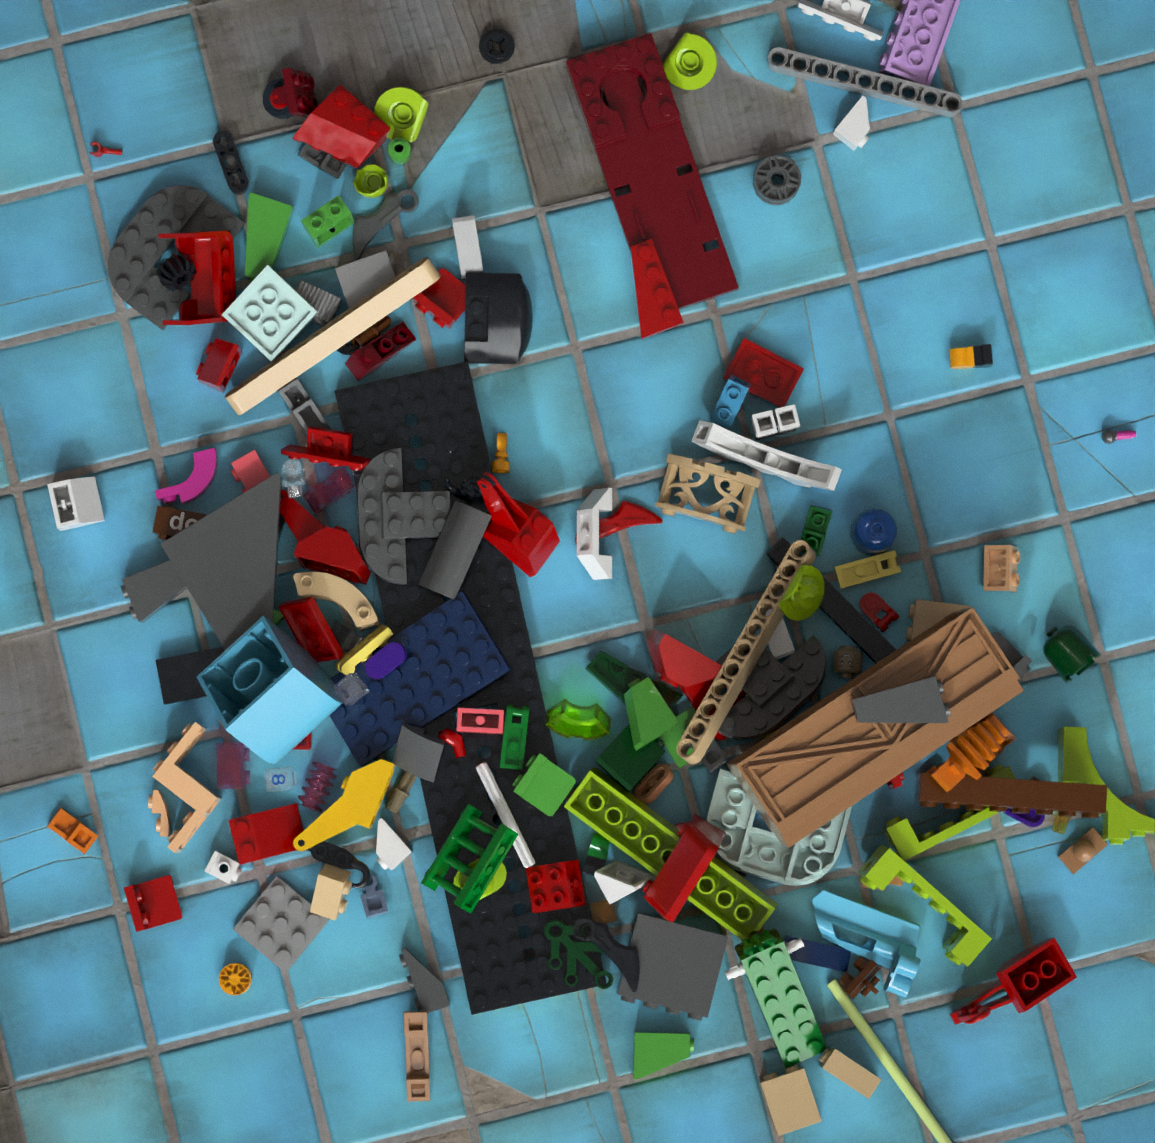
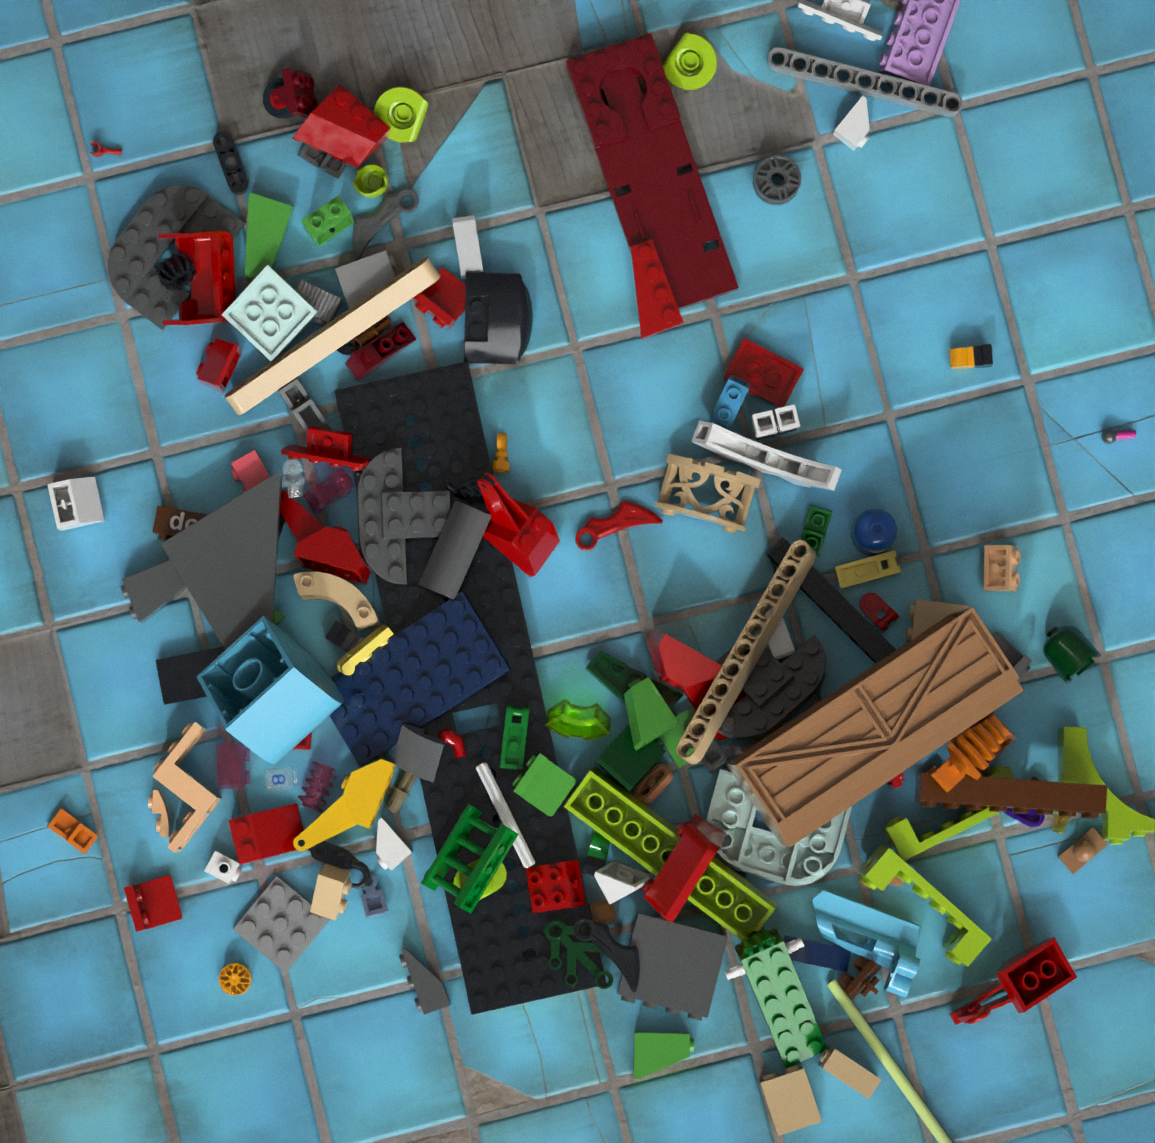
(197, 484): dark pink arch -> none
(311, 629): red tile -> none
(351, 689): clear brick -> none
(385, 660): dark purple tile -> none
(399, 157): bright green brick -> none
(417, 1056): medium nougat slope -> none
(480, 720): coral brick -> none
(496, 36): black gear -> none
(588, 534): white slope -> none
(803, 593): lime hat -> none
(847, 661): dark tan head -> none
(906, 703): dark grey slope -> none

